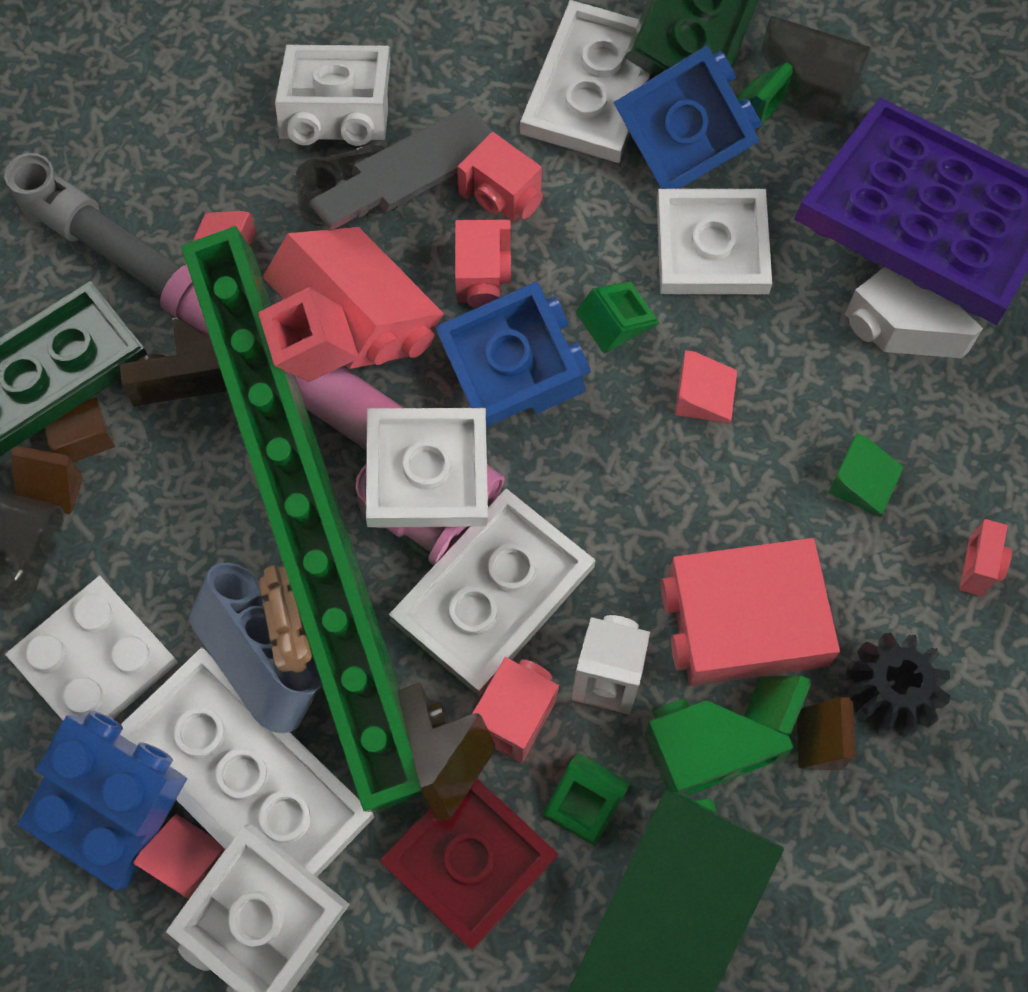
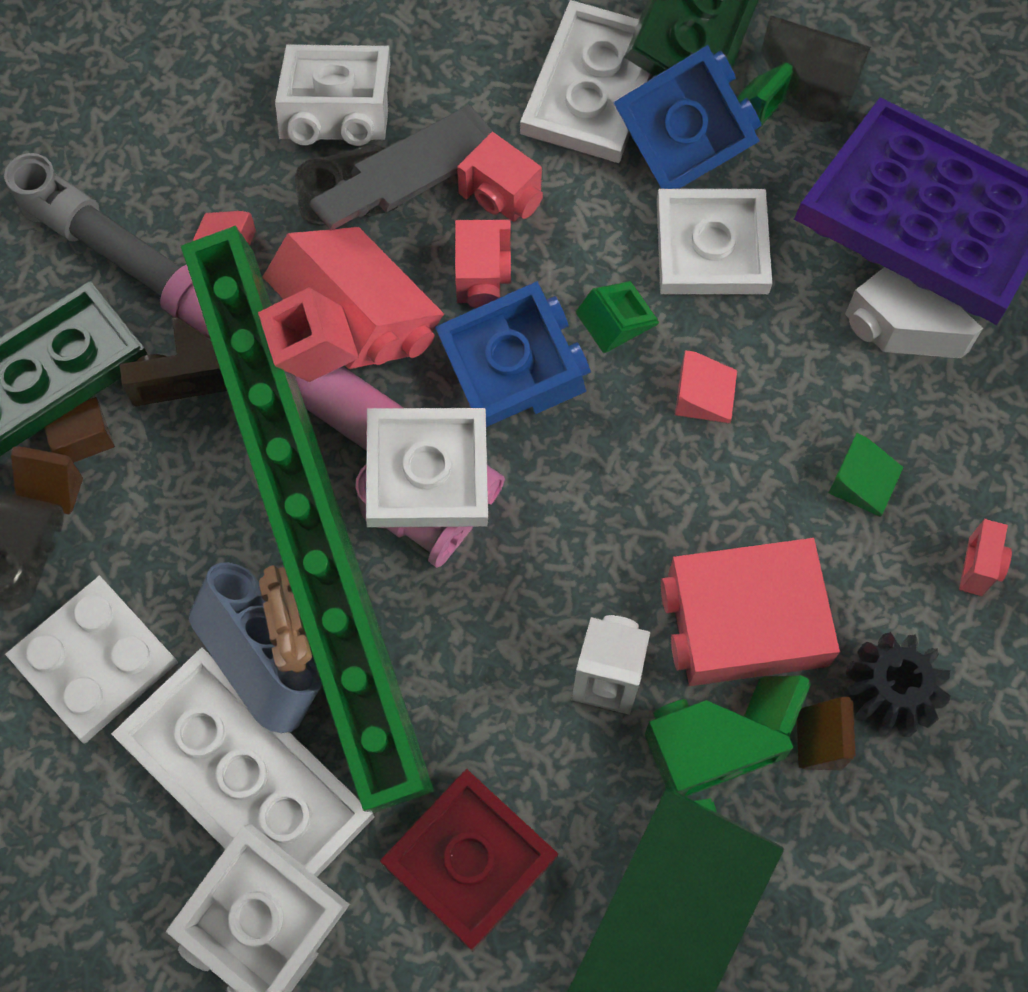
(101, 797): blue plate -> none
(180, 855): coral slope -> none
(444, 752): dark brown slope -> none
(492, 591): white plate -> none
(517, 706): coral brick -> none
(586, 798): green slope -> none

